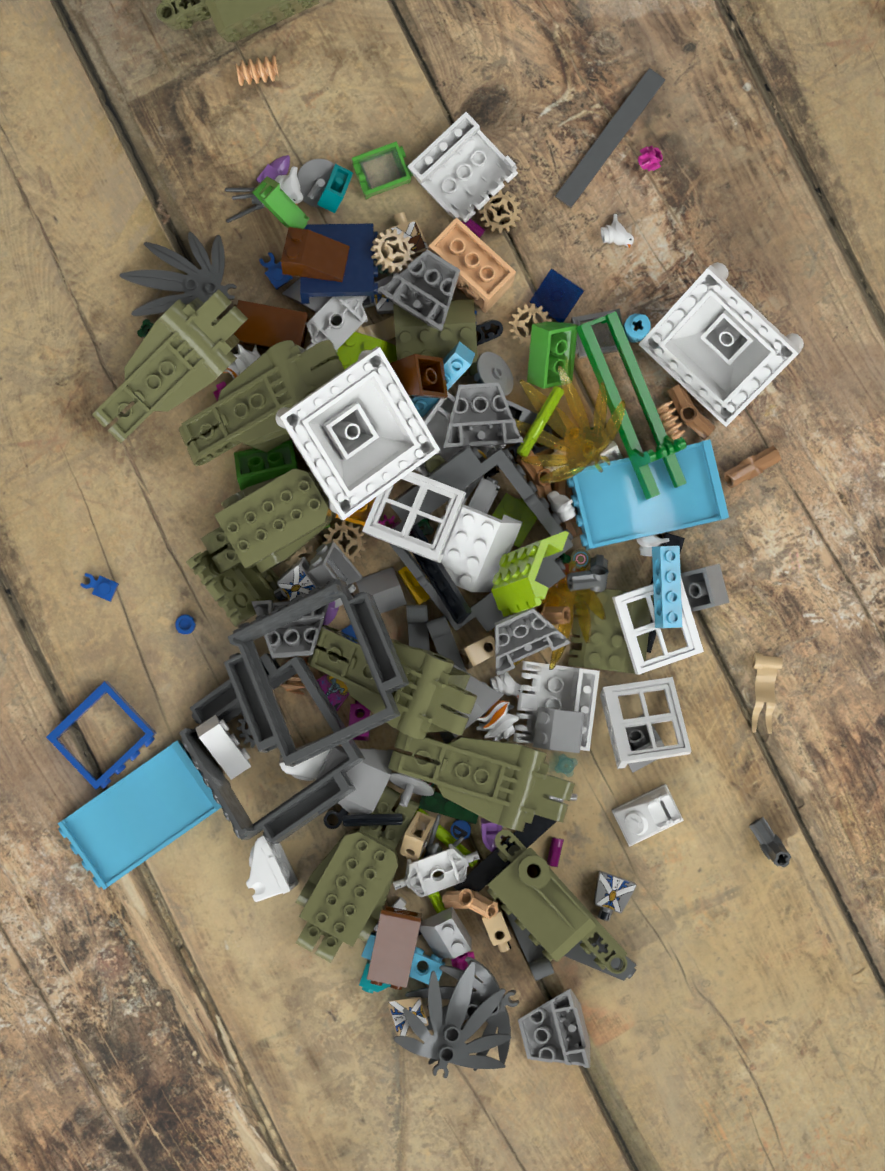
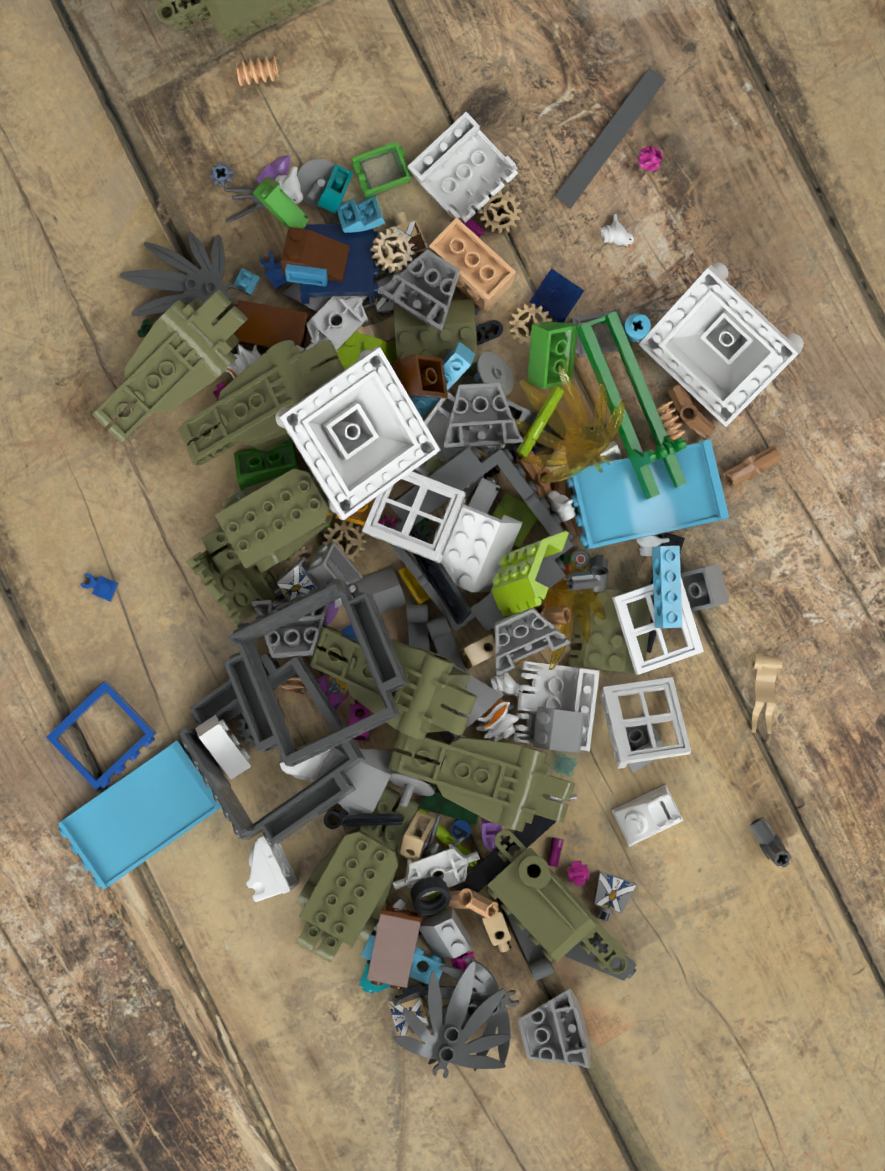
(185, 624): blue tile -> none
(221, 169): none -> sand blue gear
(246, 281): none -> medium azure tile
(306, 275): none -> dark azure tile
(360, 216): none -> medium azure slope
(410, 993): none -> black tile
(427, 885): none -> black tyre
(578, 873): none -> dark pink gear

